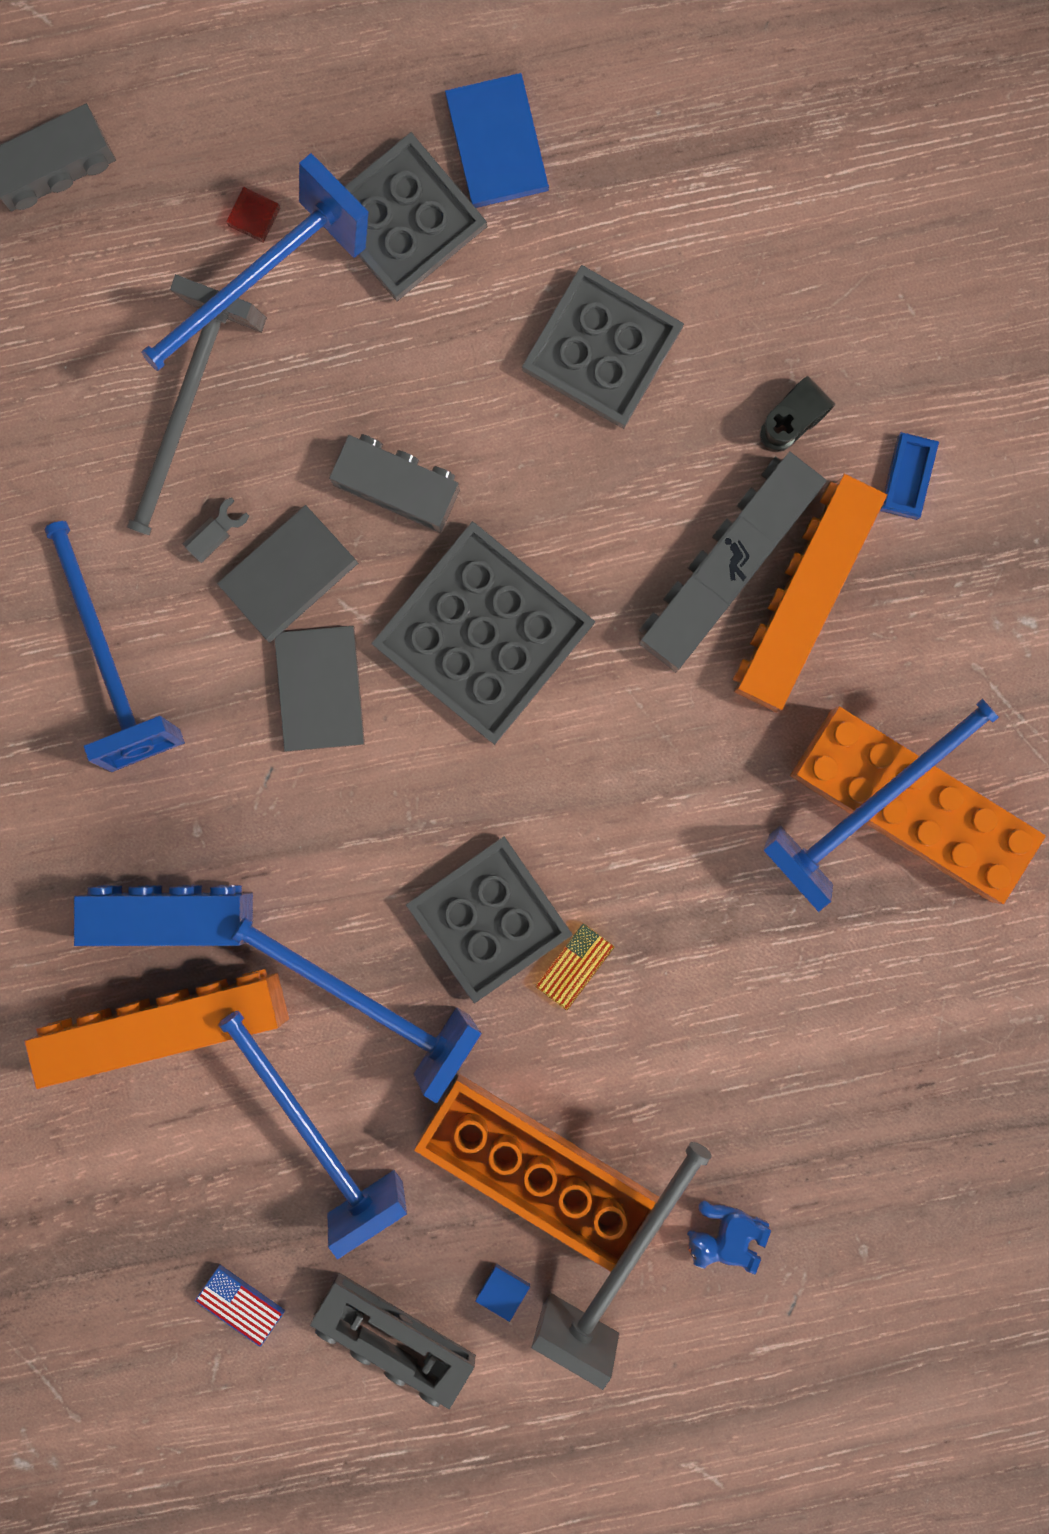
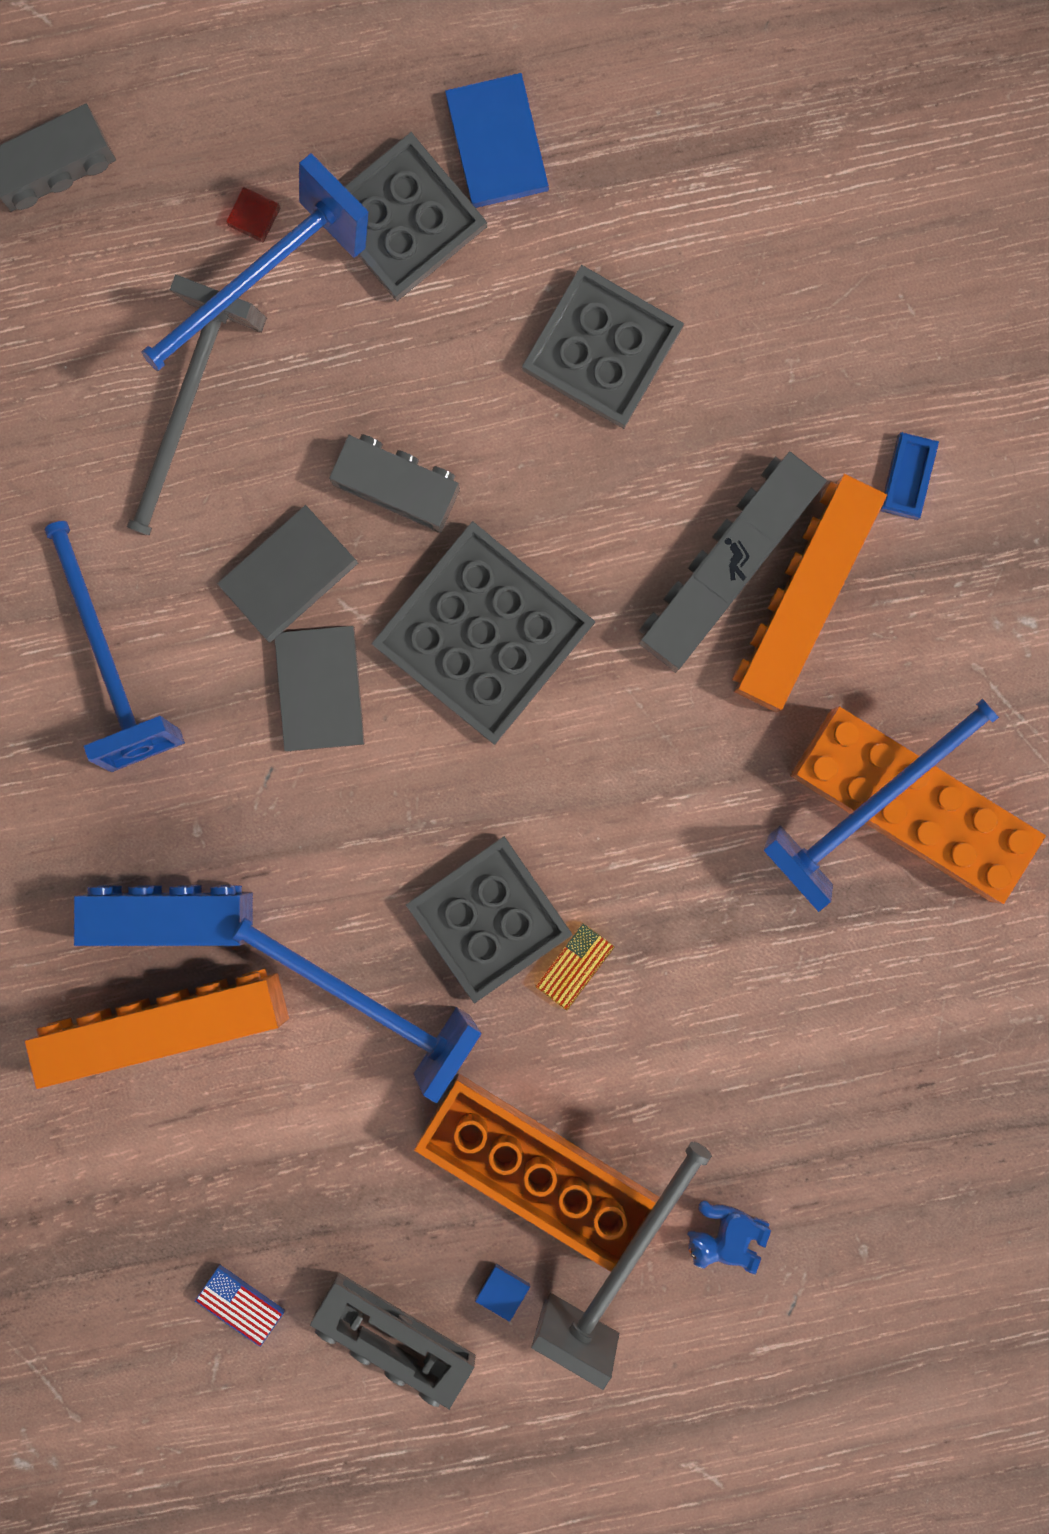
(213, 533): dark grey bar -> none
(364, 1211): blue tile -> none
(797, 412): pearl dark grey piece -> none

